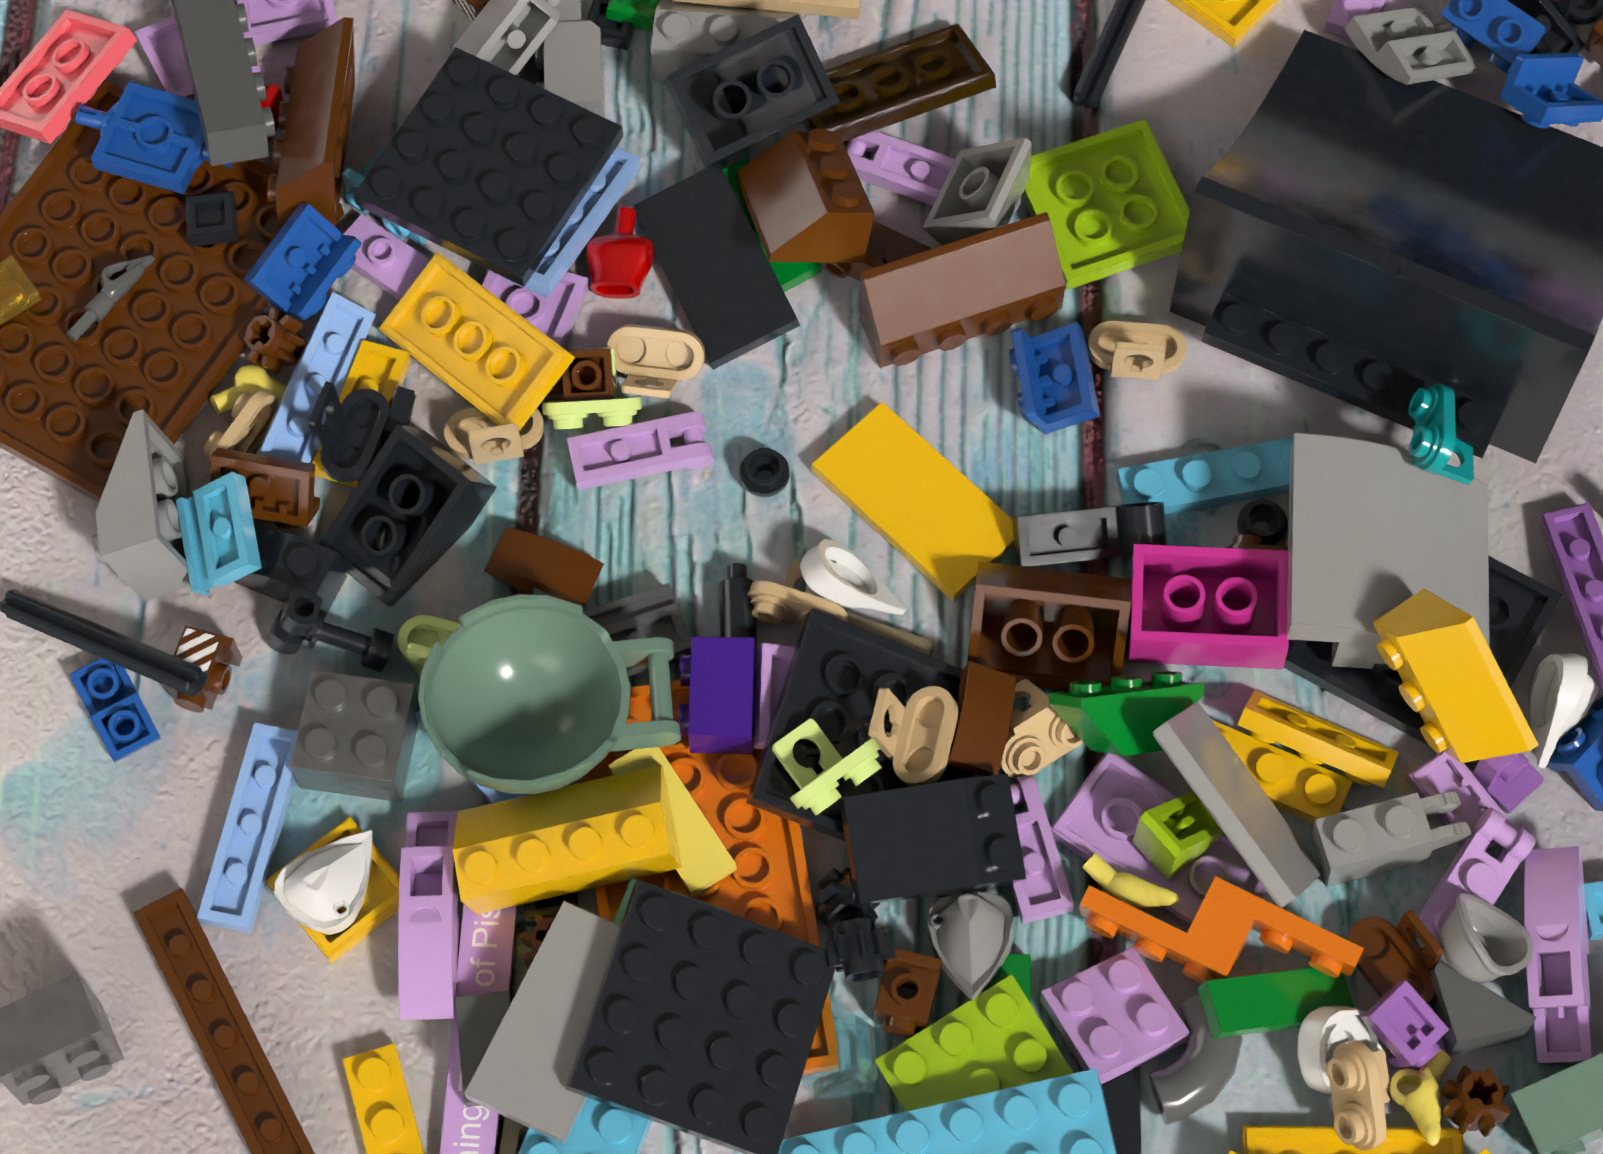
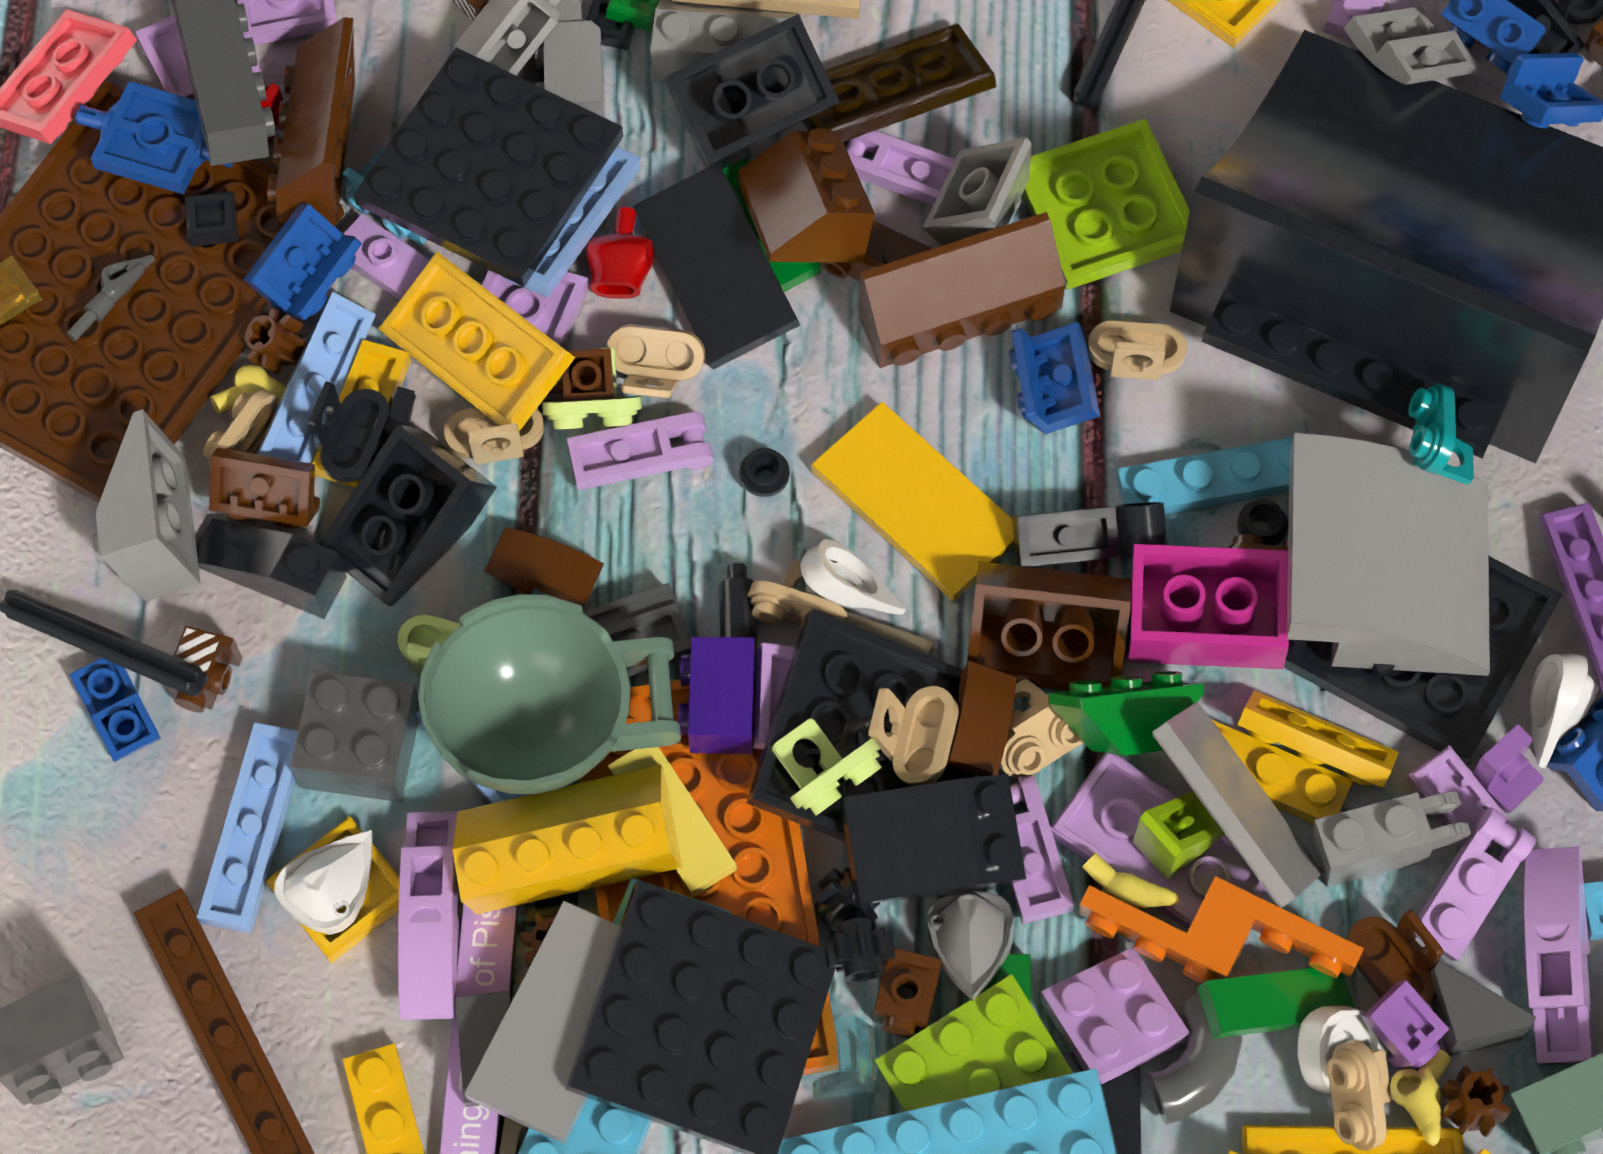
(218, 533): medium azure plate -> none
(305, 621): black bar -> none
(1452, 680): yellow slope -> none
(1484, 940): light grey helmet -> none

